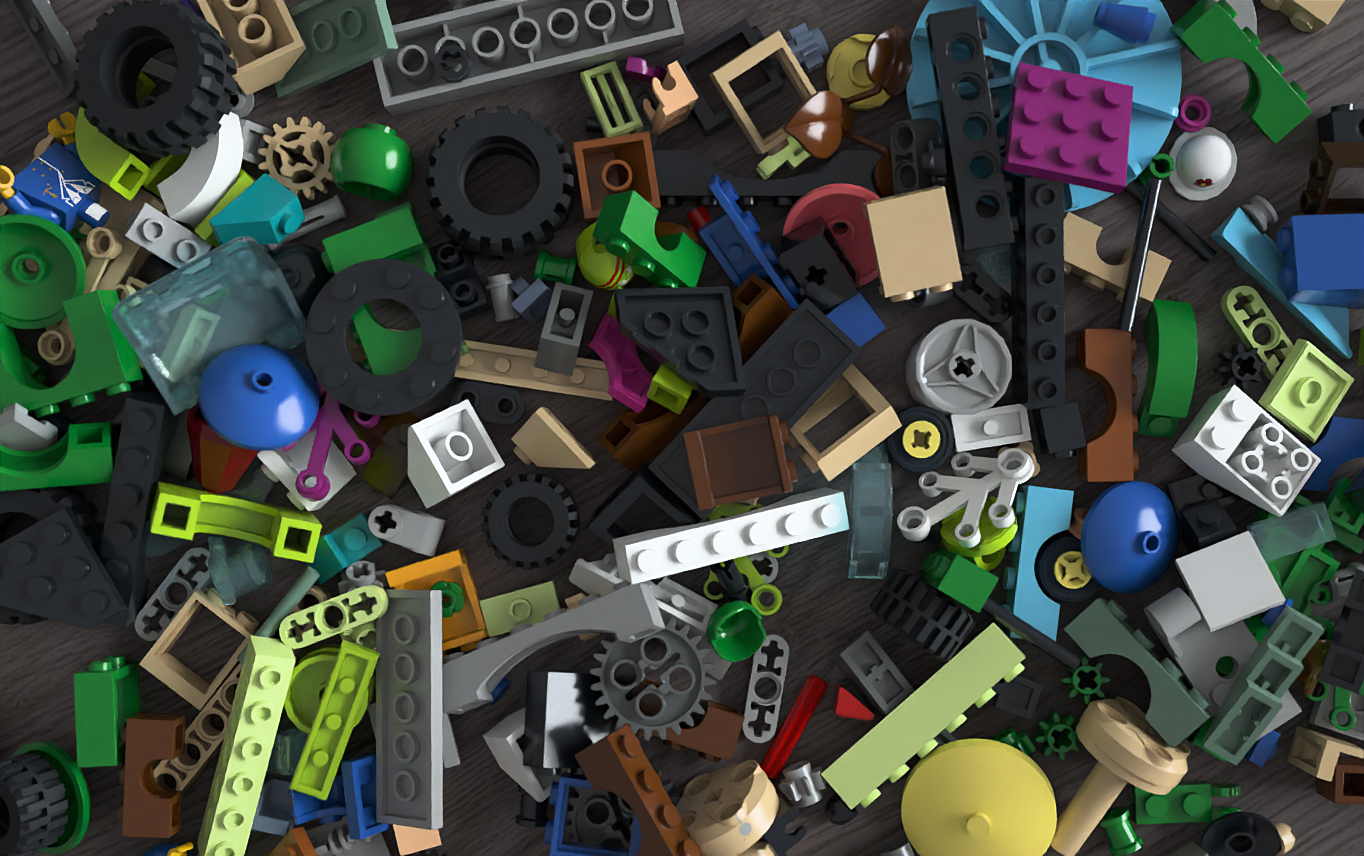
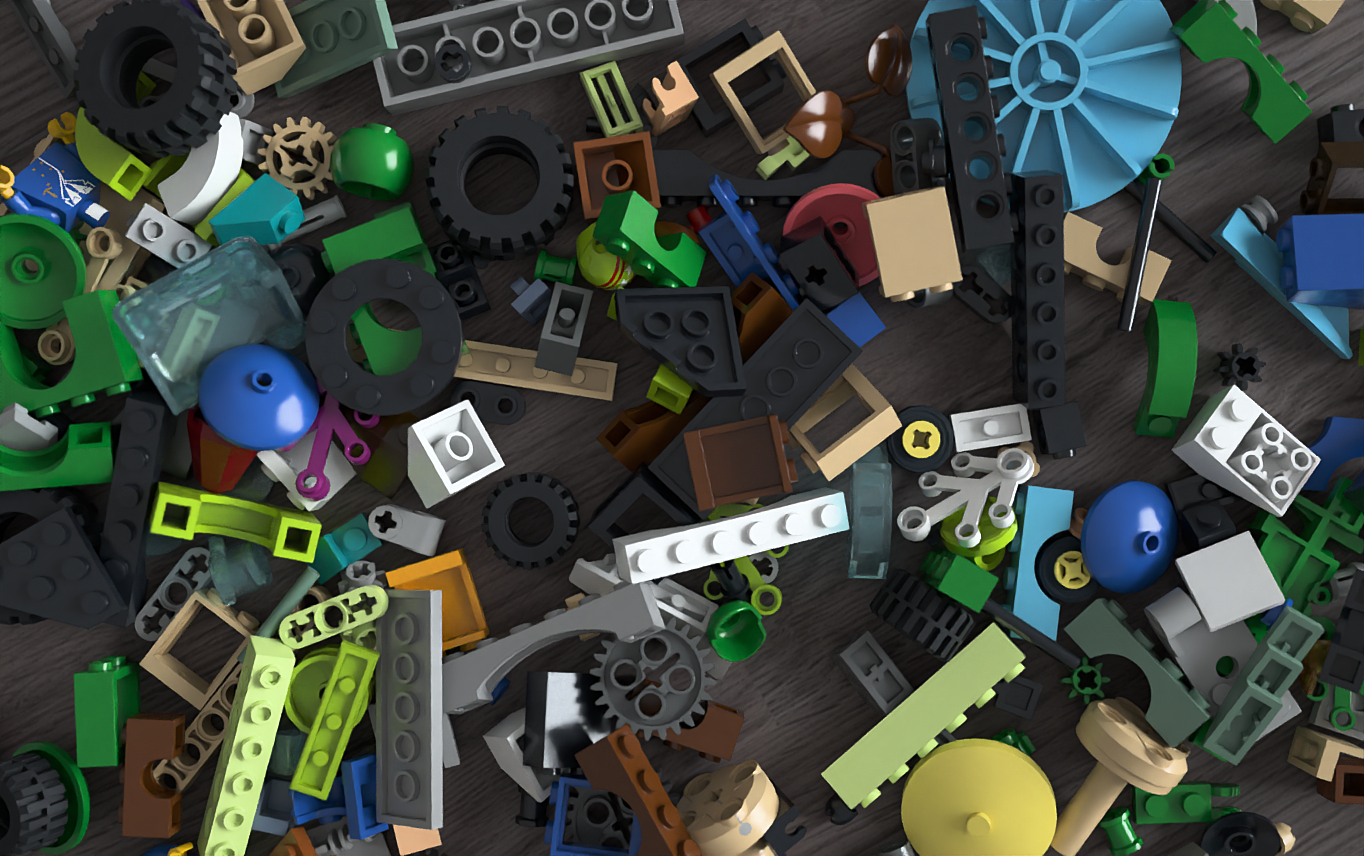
(454, 593): green plate -> none
(502, 297): light grey pin -> none
(519, 607): yellowish green plate -> none
(550, 443): tan slope -> none
(627, 375): dark pink tile -> none
(638, 70): magenta tile -> none
(751, 713): light grey beam -> none
(793, 726): red axle -> none
(803, 783): light grey gear -> none
(807, 46): sand blue gear -> none
(848, 75): light yellow tile -> none
(849, 706): red slope -> none
(983, 372): light grey piece -> none
(1060, 746): green gear -> none
(1069, 128): magenta plate -> none
(1108, 359): dark orange arch -> none
(1126, 22): blue cone -> none
(1201, 108): dark pink plate -> none
(1203, 164): white hat -> none
(1245, 332): yellowish green beam -> none
(1263, 749): blue plate -> none
(1292, 531): clear light blue tile -> none
(1306, 390): yellowish green tile -> none

